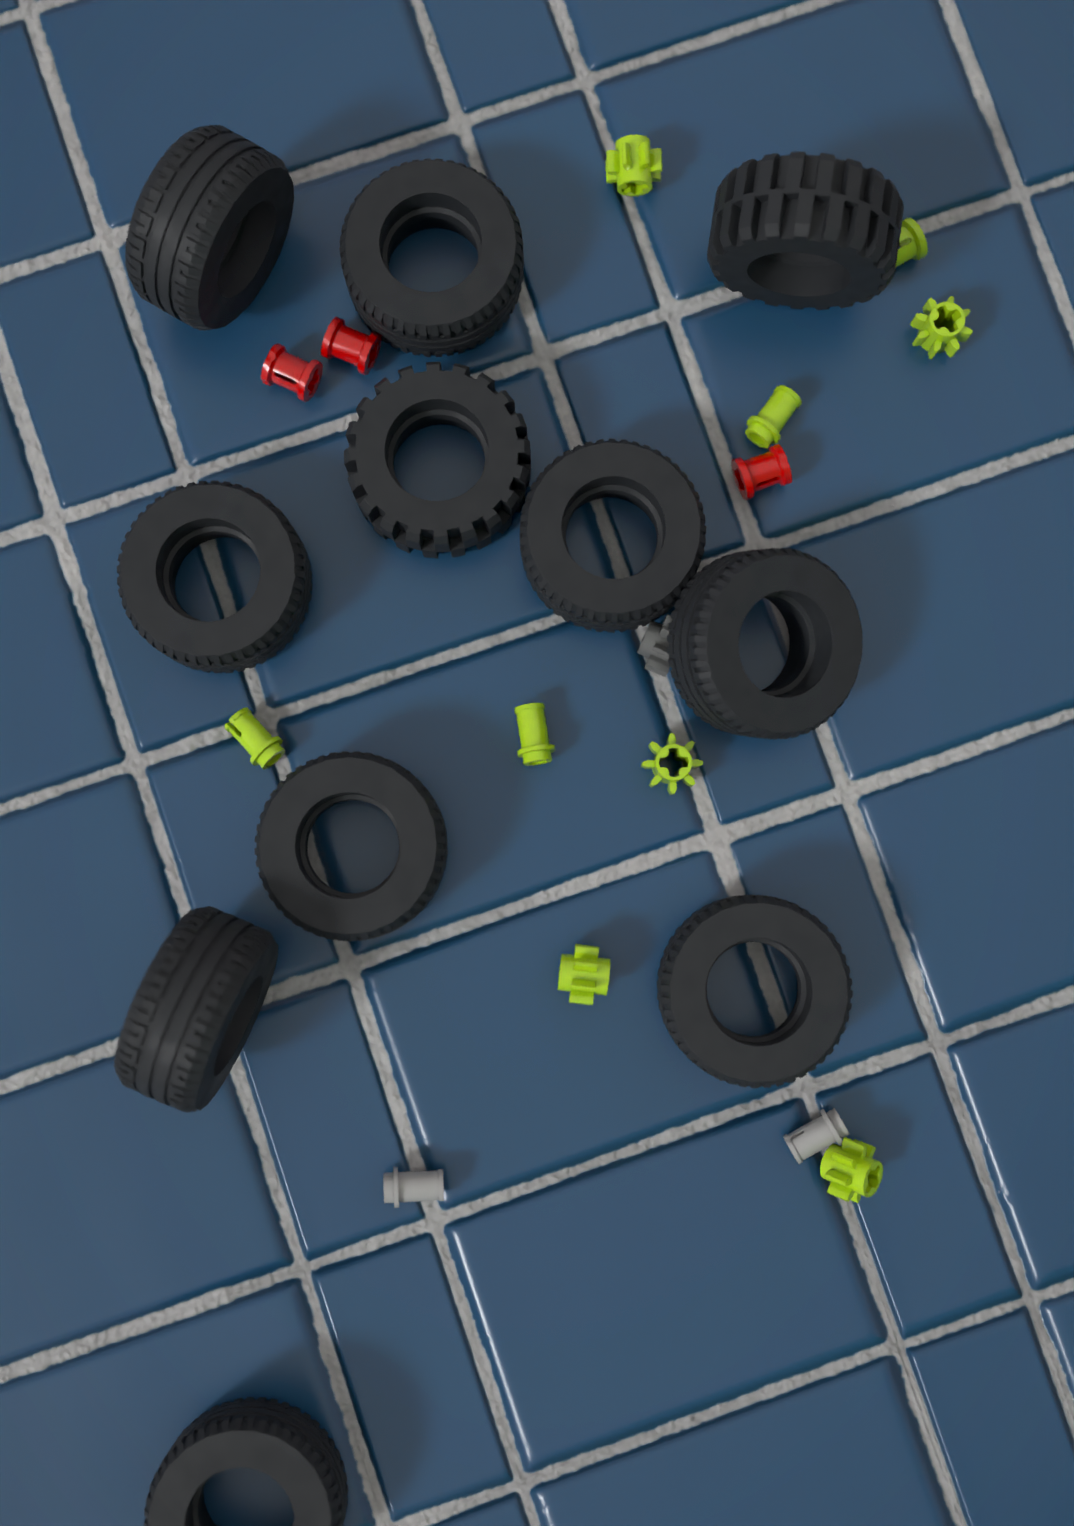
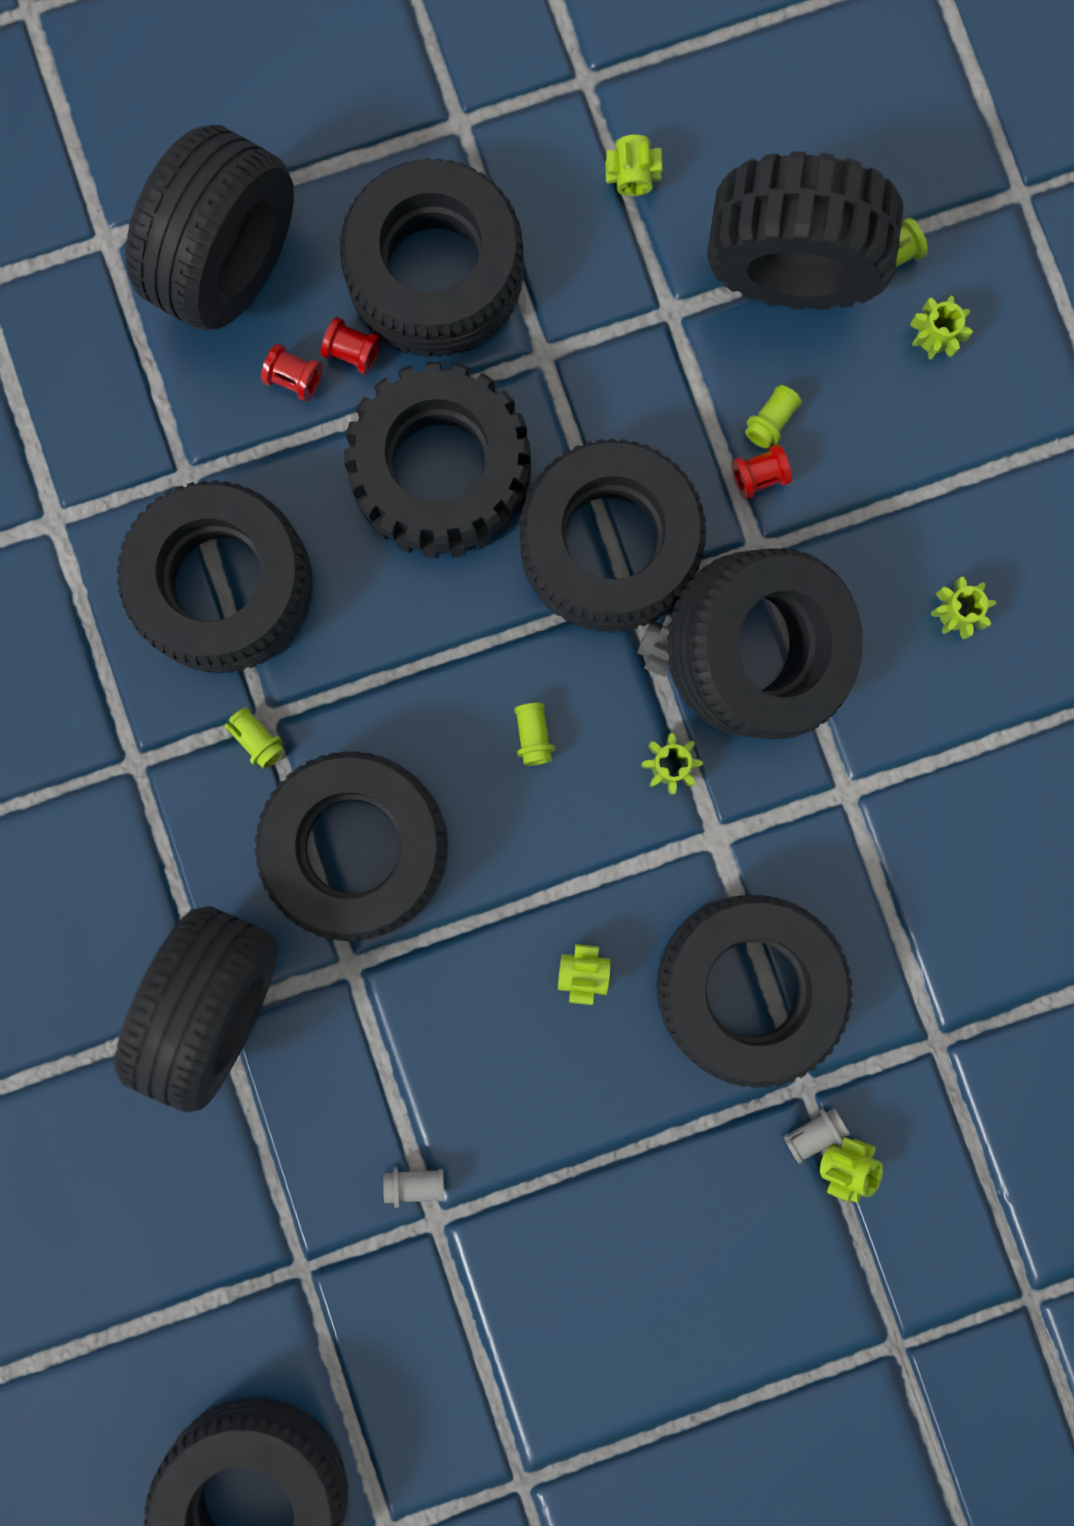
(976, 609): none -> lime gear

